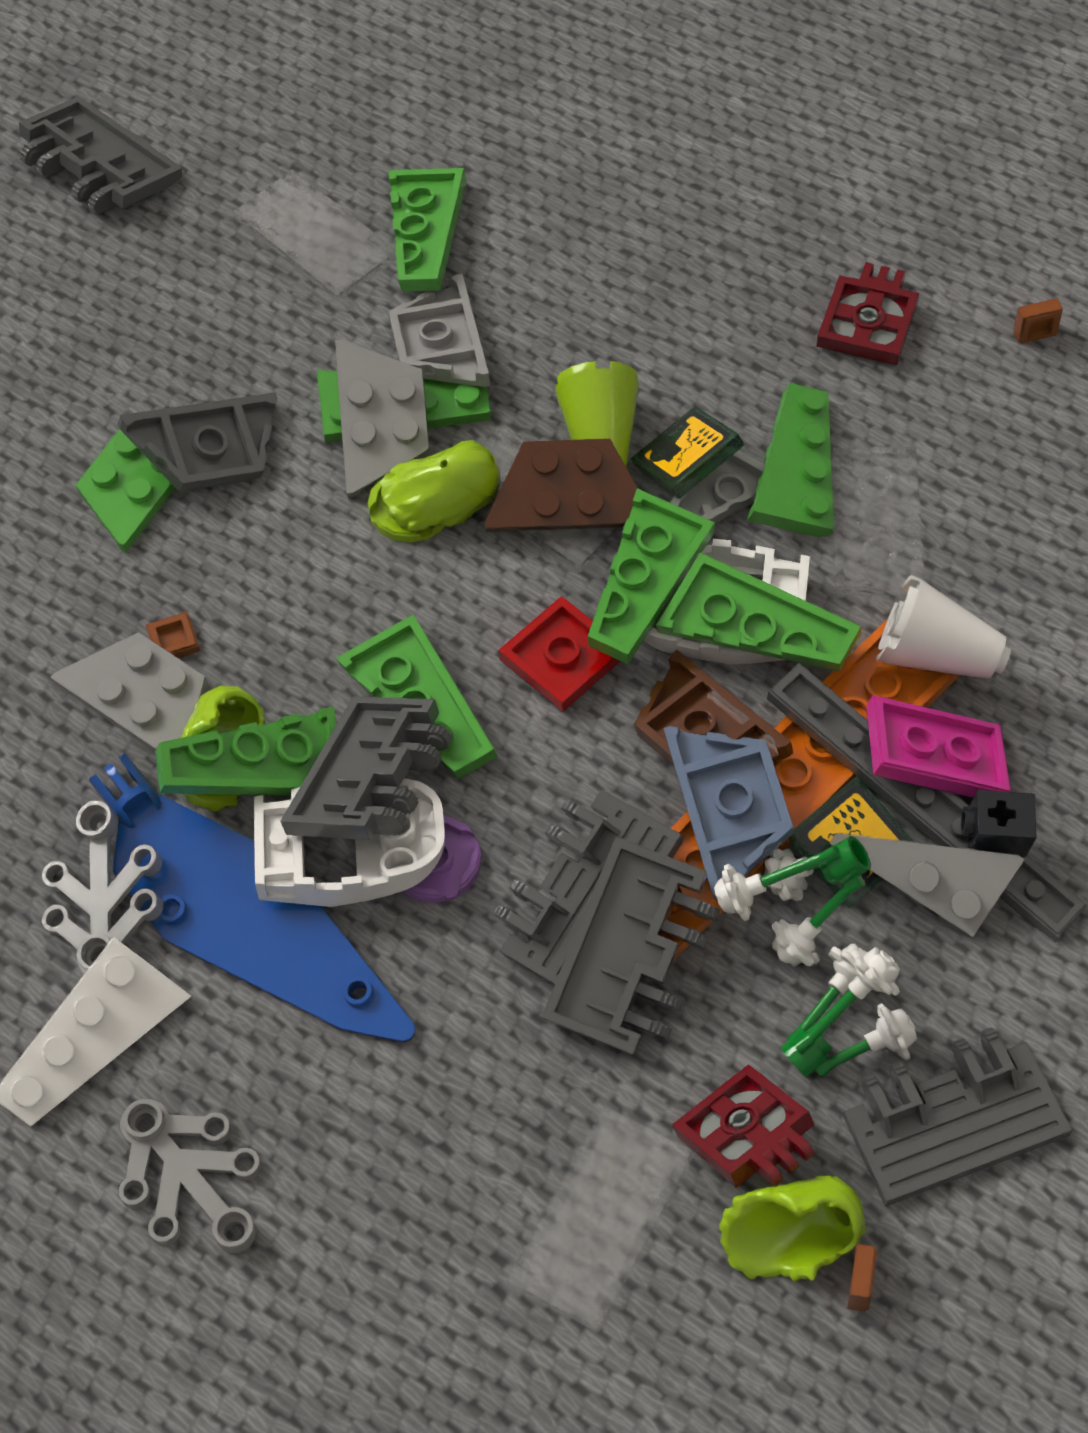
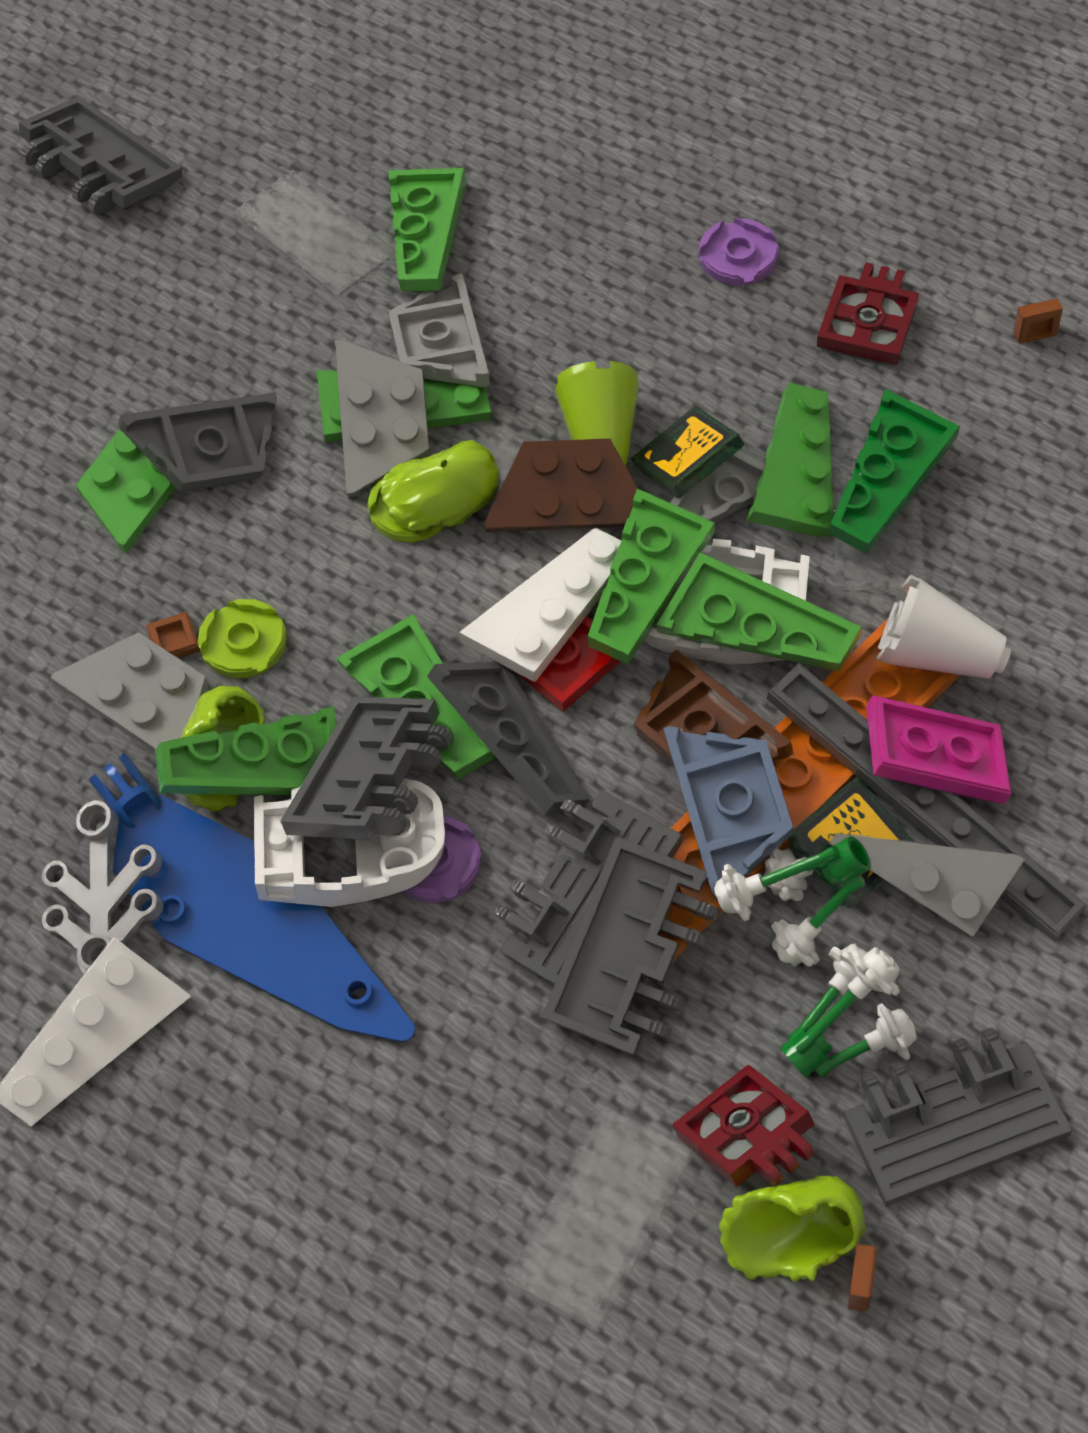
(184, 1169): light grey plant -> none
(250, 648): none -> lime tile
(512, 730): none -> dark grey wing
(545, 610): none -> white wing
(740, 262): none -> medium lavender tile
(894, 462): none -> green wing
(1000, 822): black brick -> none

